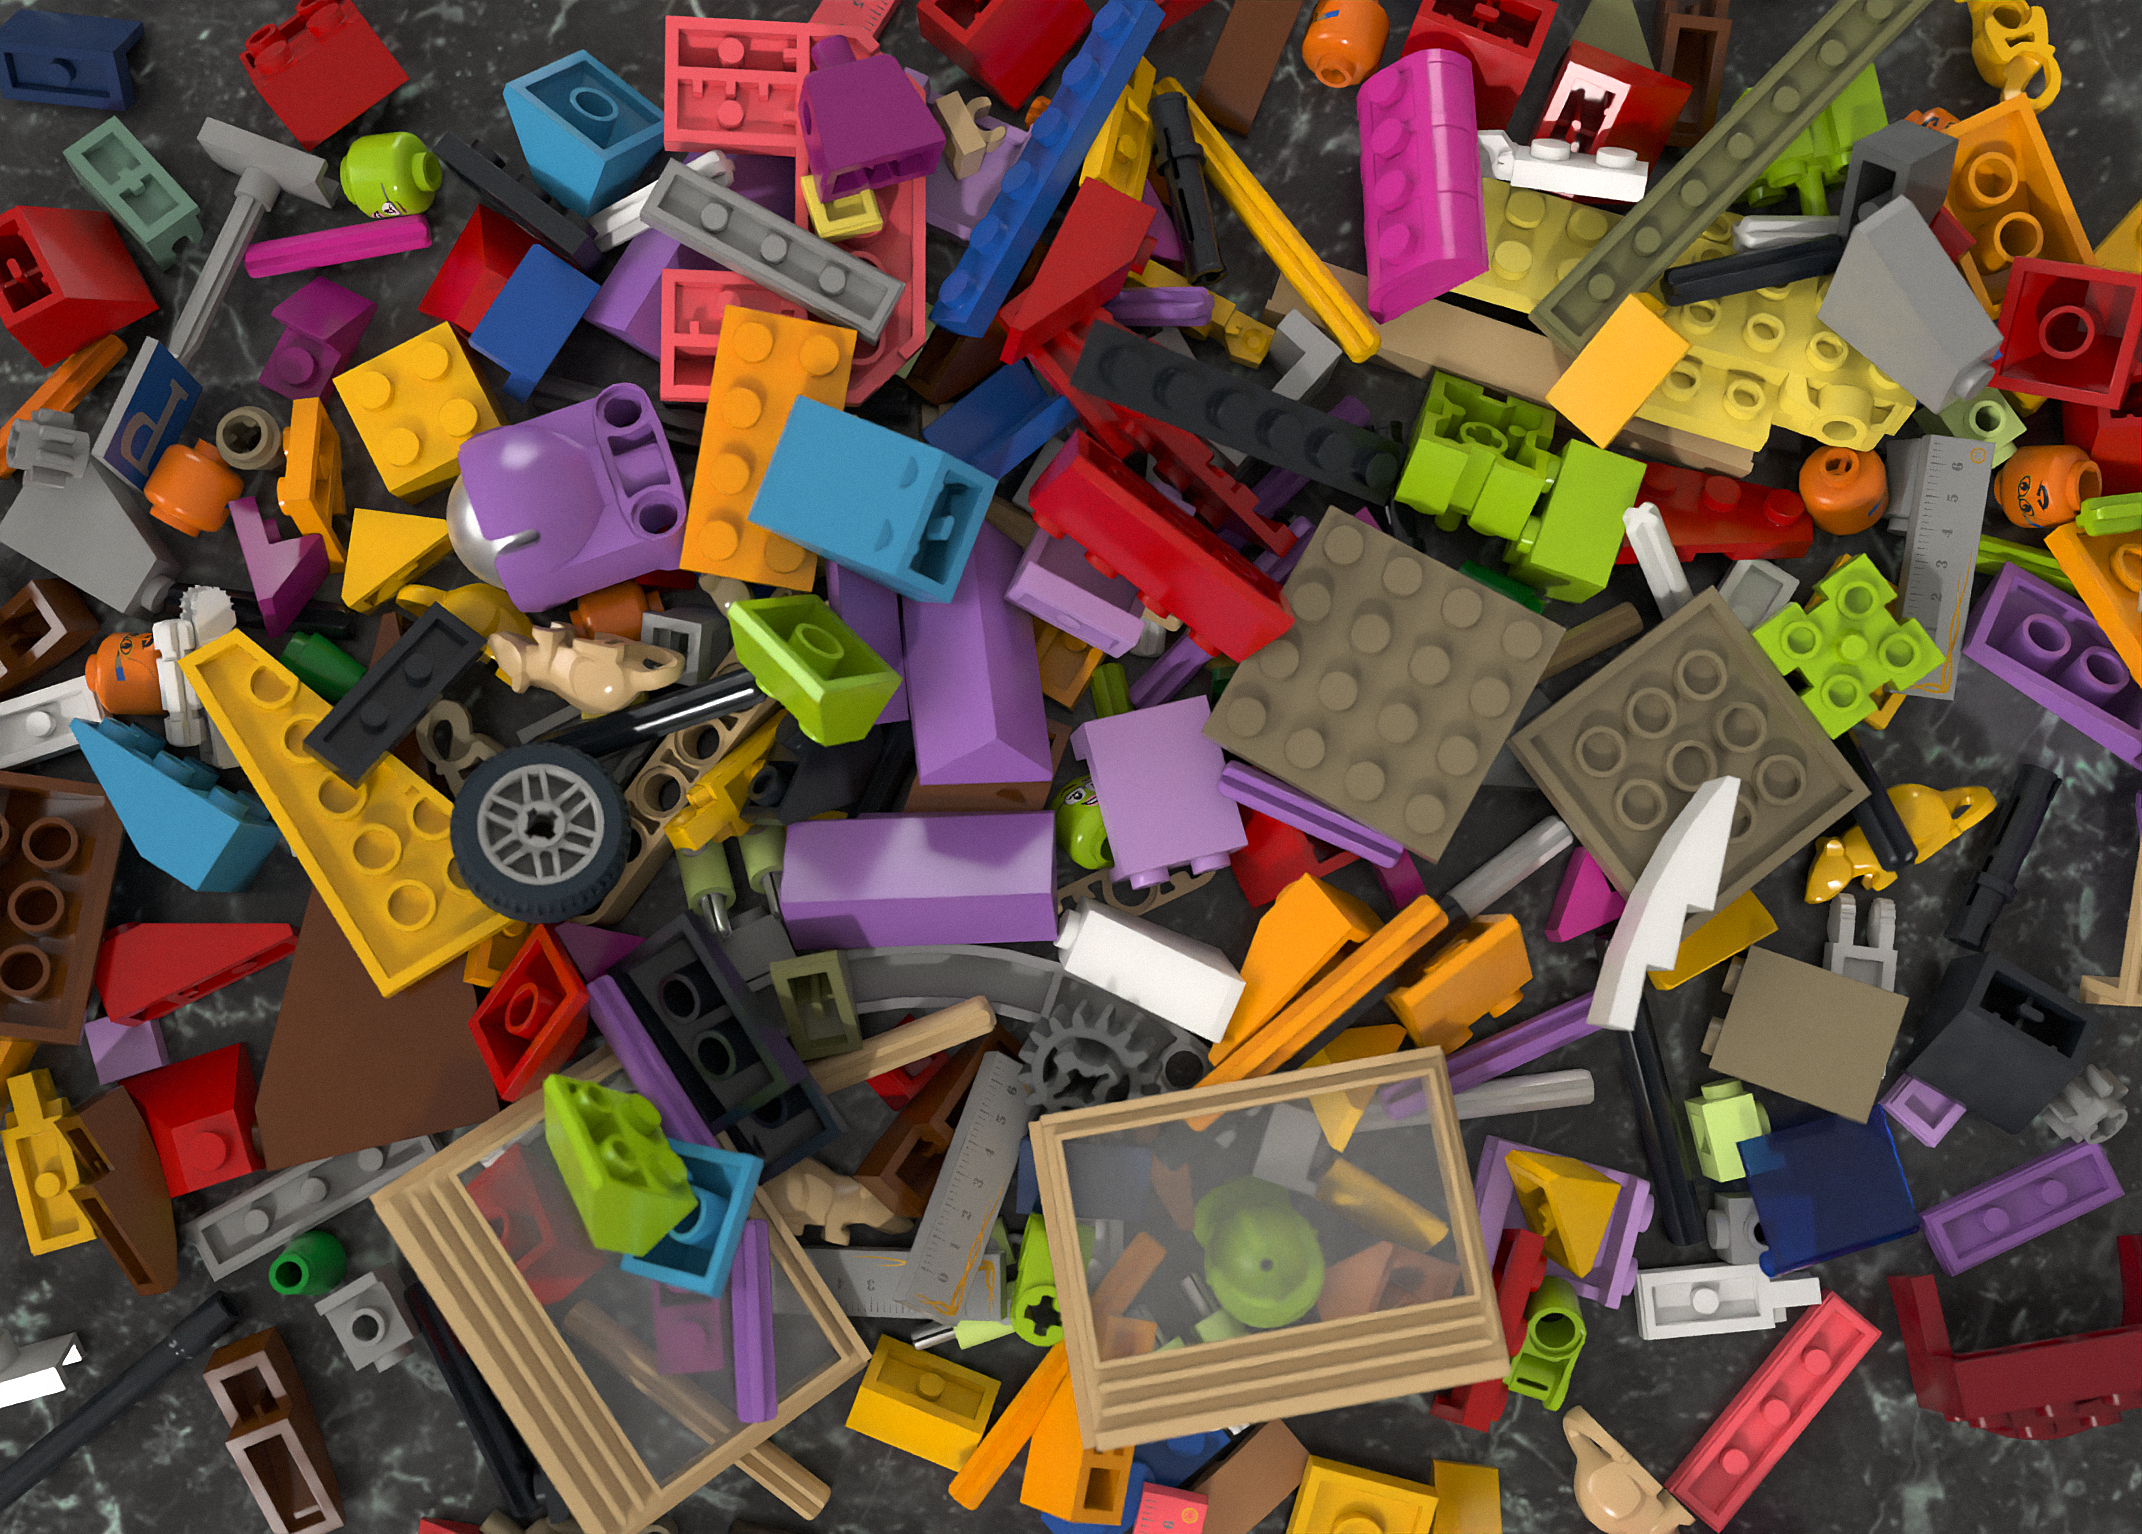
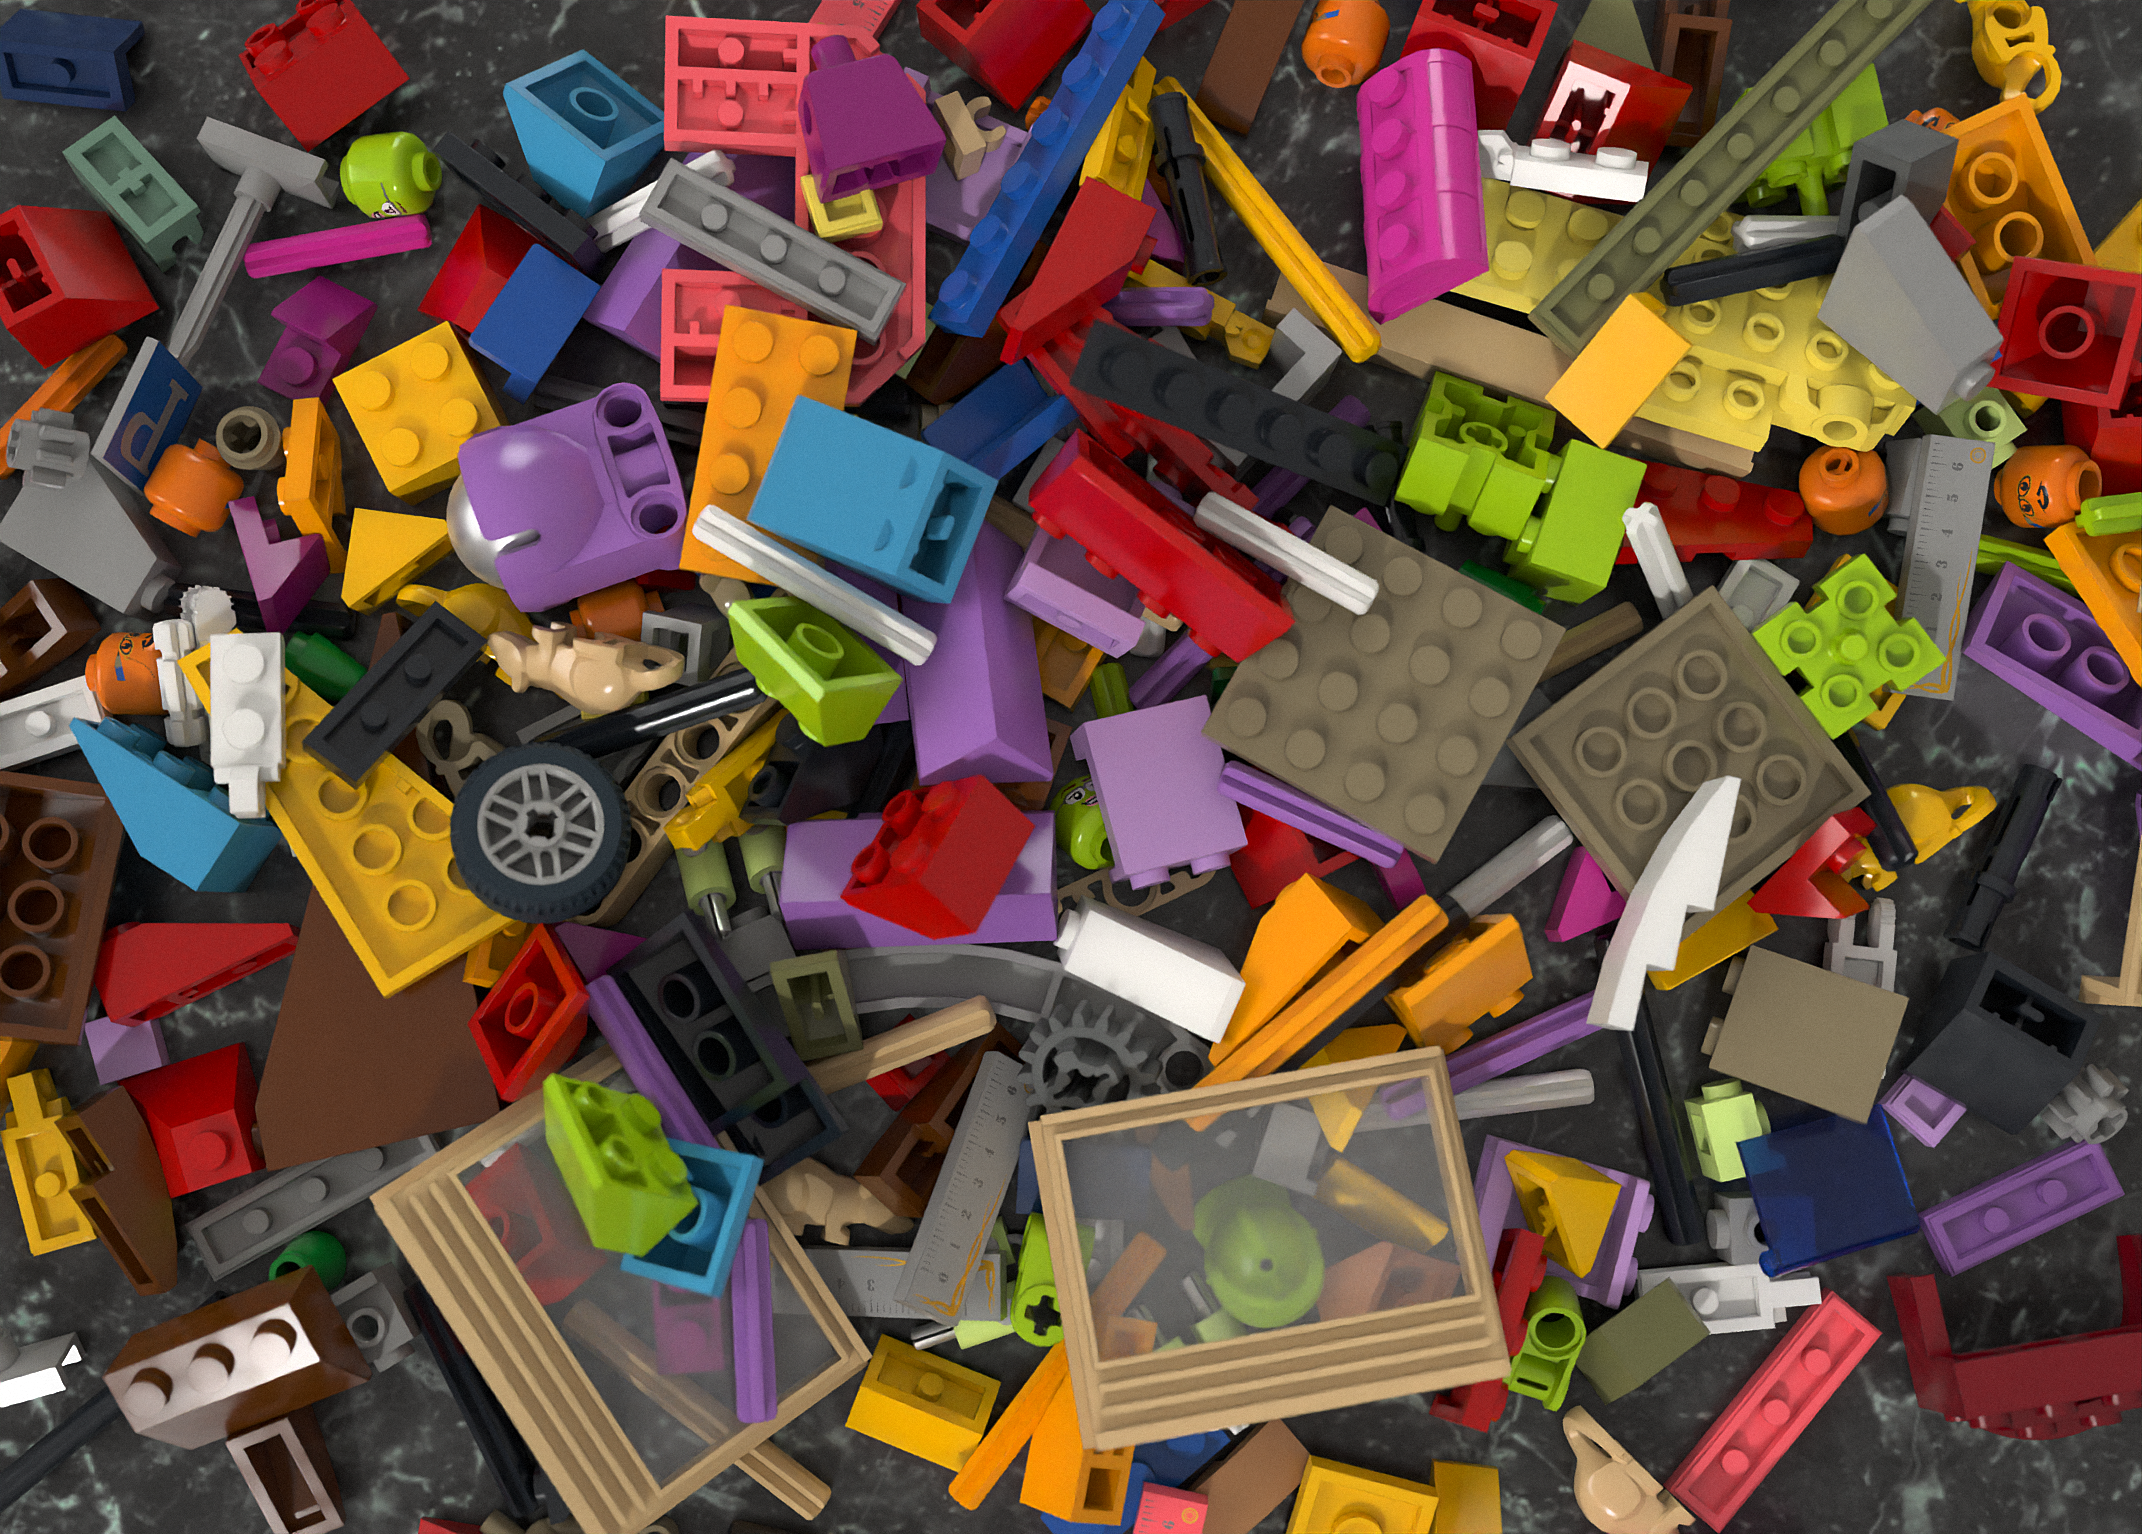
(236, 1362): none -> reddish brown slope
(247, 716): none -> white hinge
(814, 585): none -> white axle
(939, 858): none -> red slope
(1286, 553): none -> white axle
(1639, 1341): none -> olive slope
(1812, 879): none -> red slope

